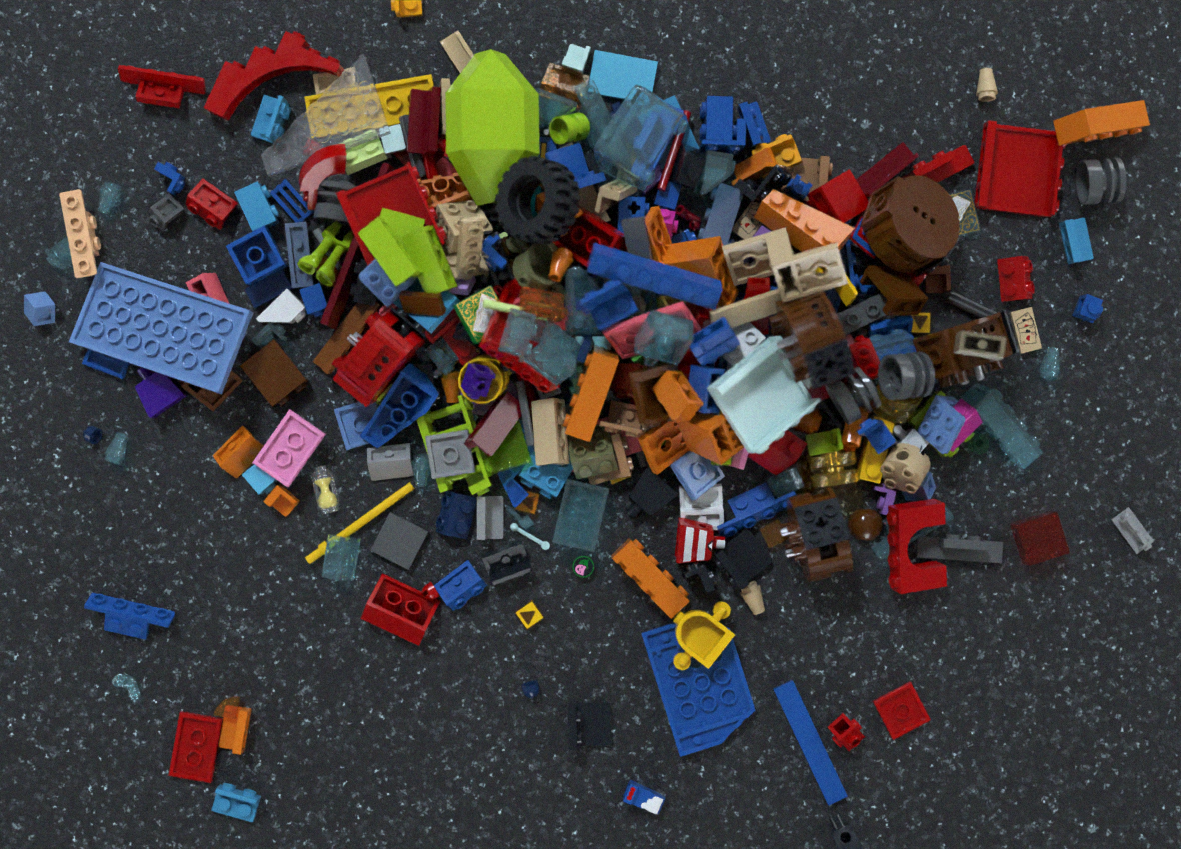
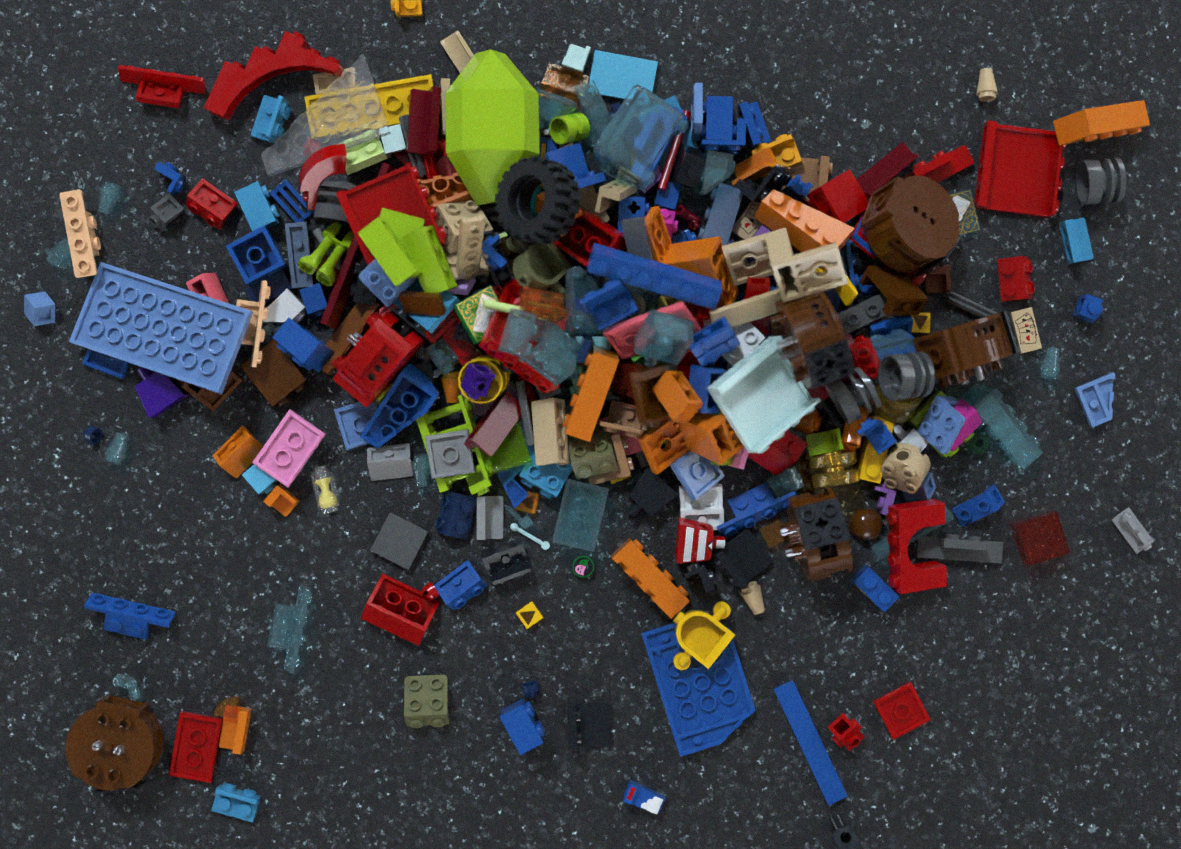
(115, 745): none -> reddish brown piece
(254, 333): none -> light nougat bracket
(288, 627): none -> clear light blue bracket
(302, 345): none -> blue brick
(341, 558): clear light blue bracket -> none
(363, 520): yellow bar -> none
(426, 701): none -> olive bracket
(522, 726): none -> blue brick
(560, 263): orange cone -> none
(696, 111): none -> medium blue tile
(874, 588): none -> blue brick
(979, 345): dark tan brick -> none
(979, 506): none -> blue bracket
(1097, 399): none -> medium blue wing

